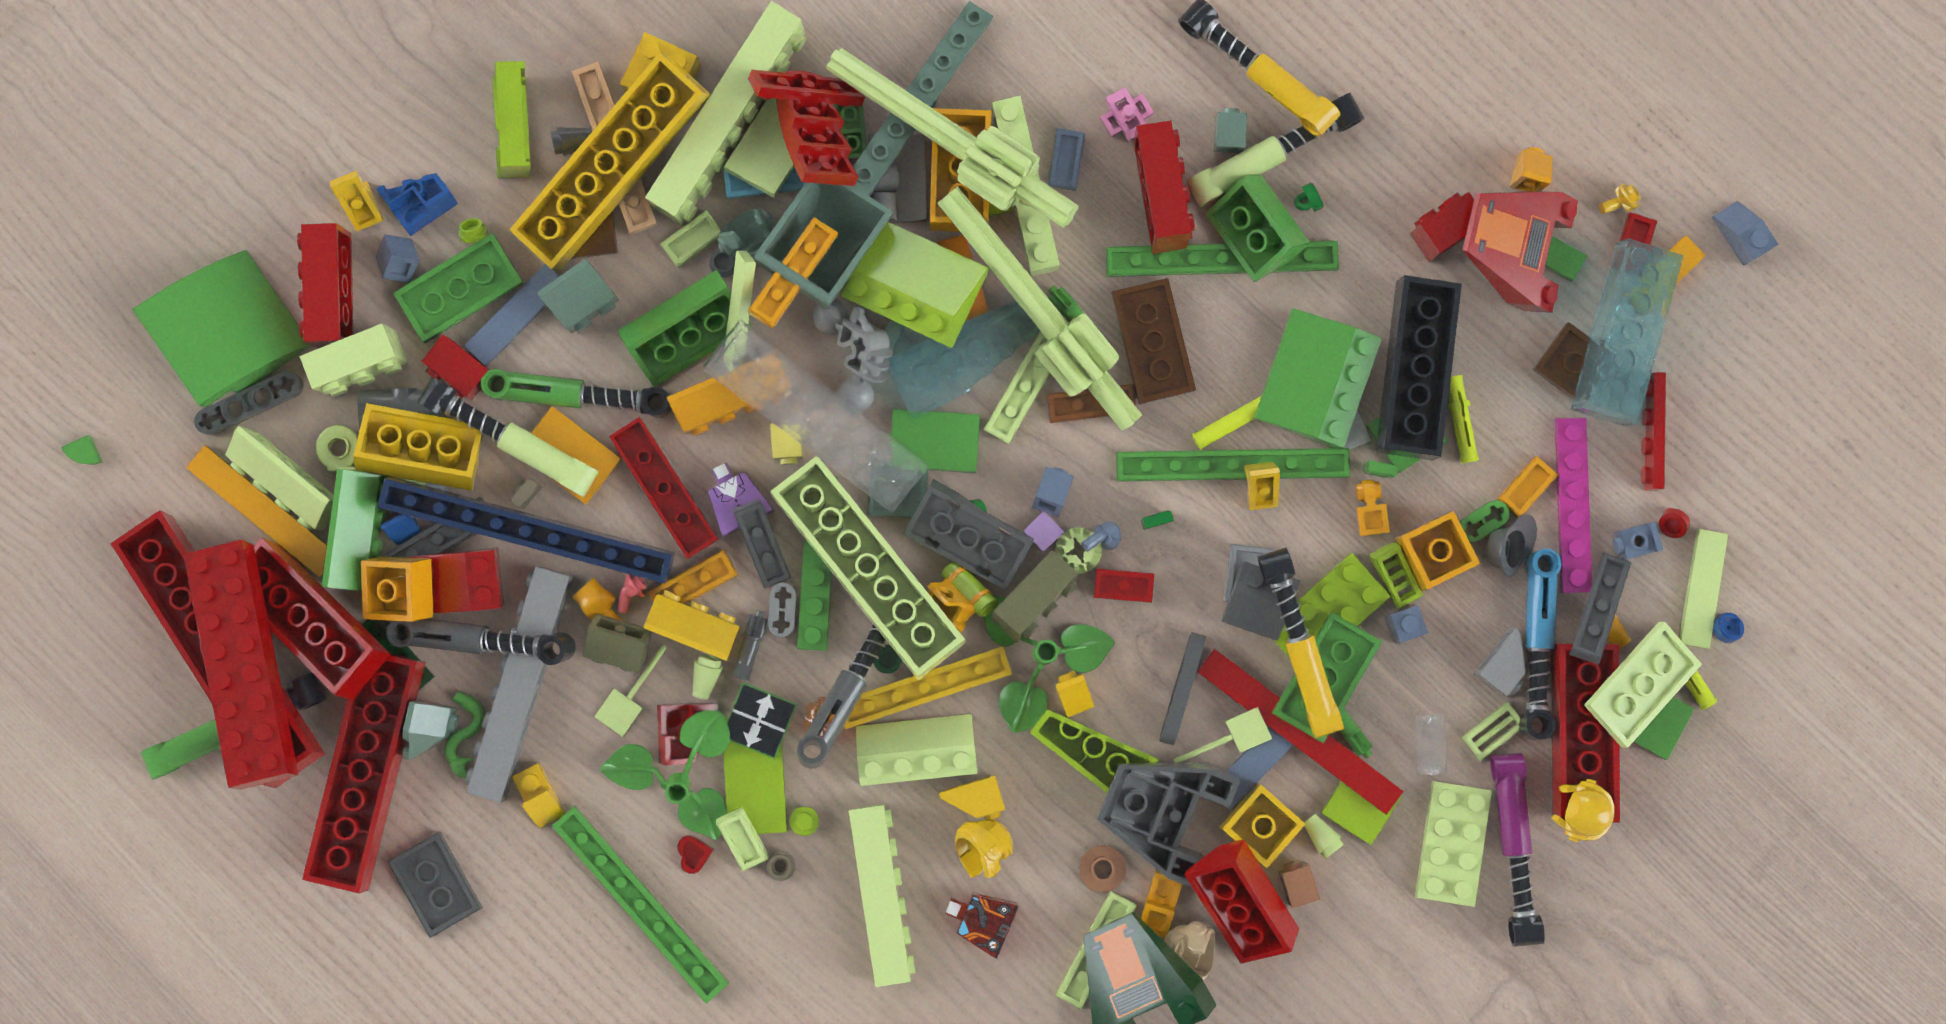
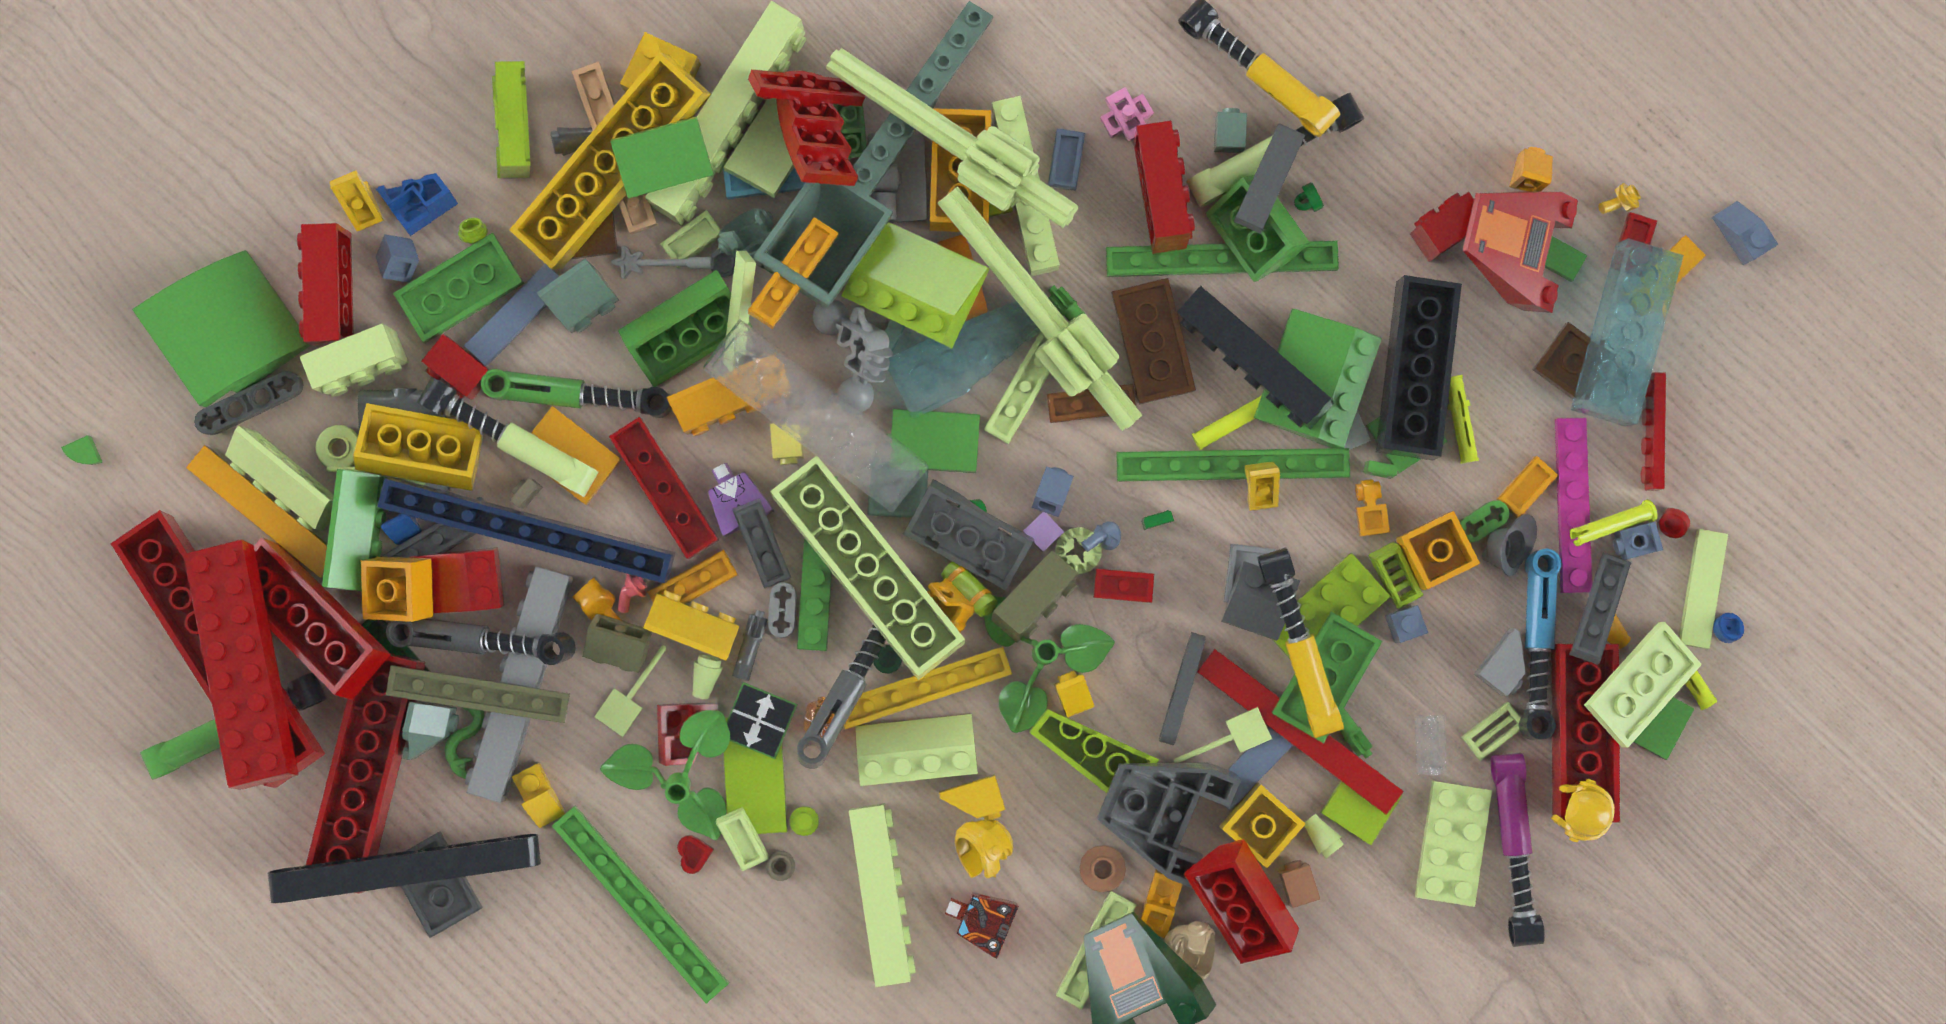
(403, 868): none -> black beam
(477, 694): none -> olive plate
(632, 262): none -> light grey piece
(662, 157): none -> bright green tile
(1254, 357): none -> black brick
(1269, 178): none -> dark grey tile
(1614, 523): none -> neon yellow pin

